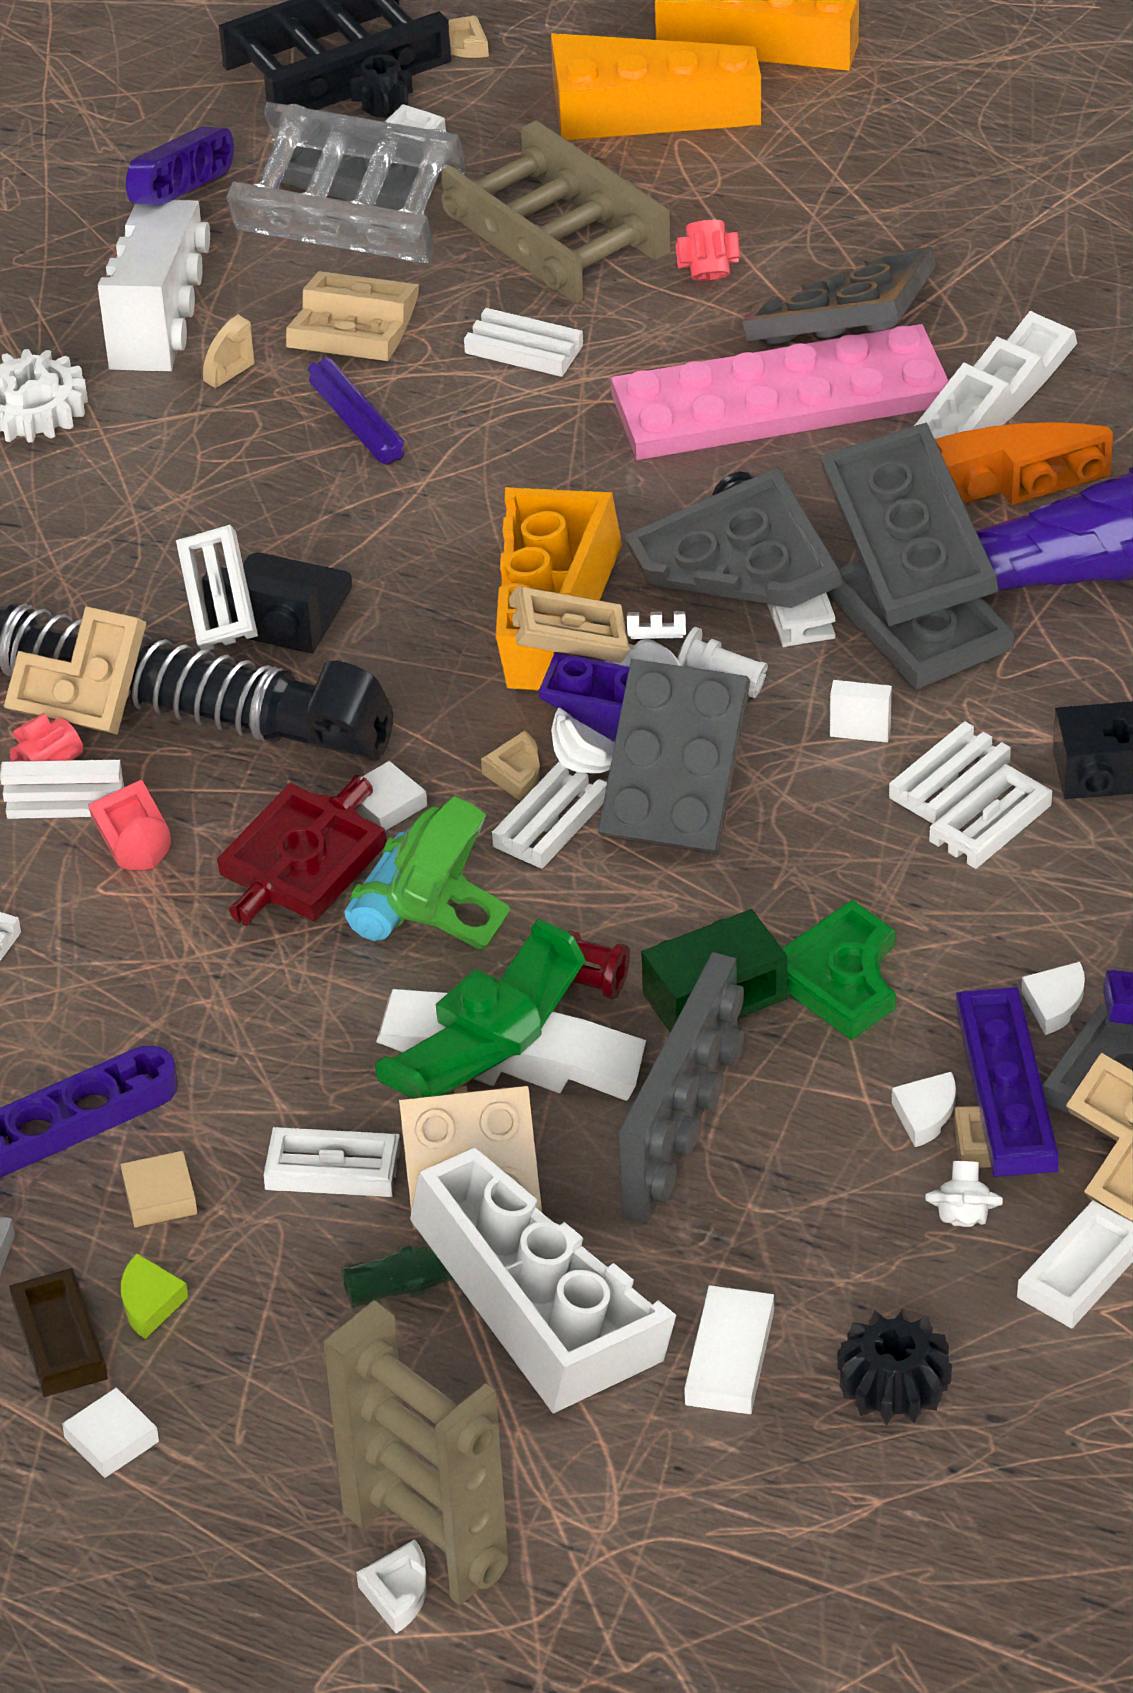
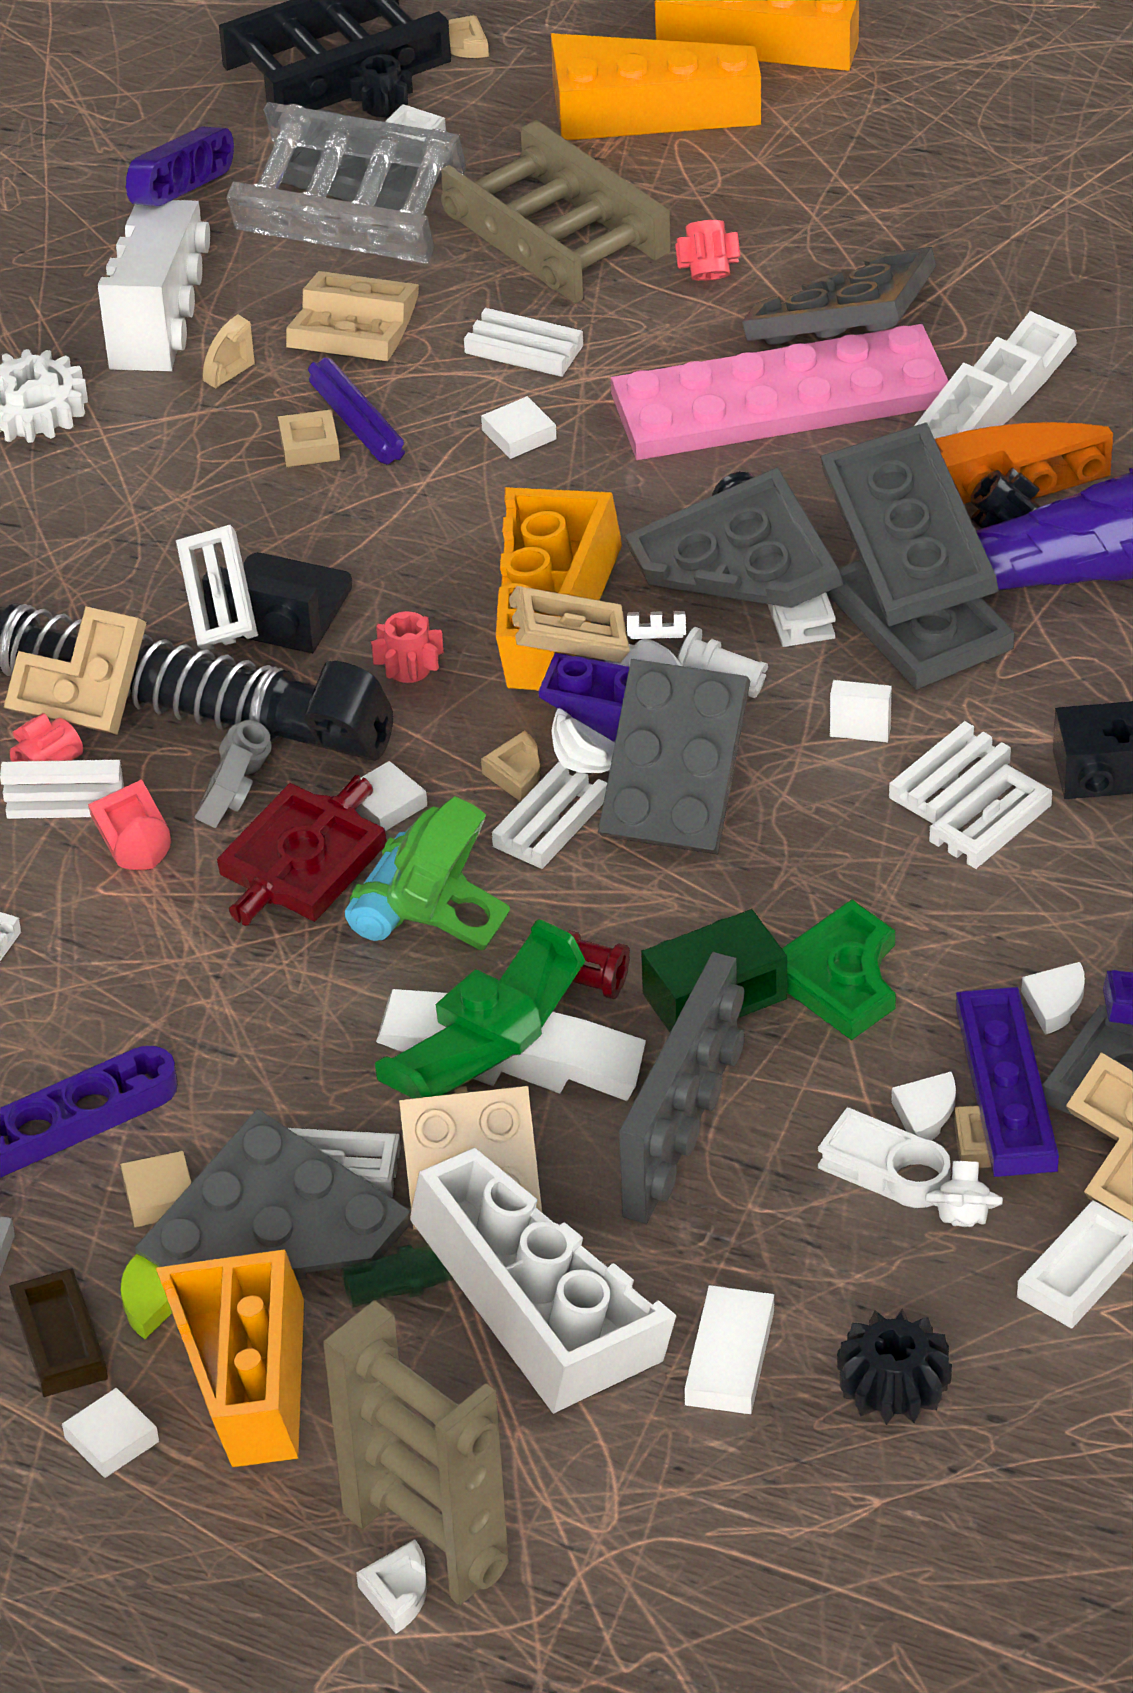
(241, 754): none -> light grey plate
(245, 1347): none -> light orange wedge
(274, 1195): none -> dark grey plate
(308, 438): none -> tan tile
(407, 647): none -> coral gear
(518, 427): none -> white tile
(873, 1153): none -> white piece
(1003, 498): none -> black gear

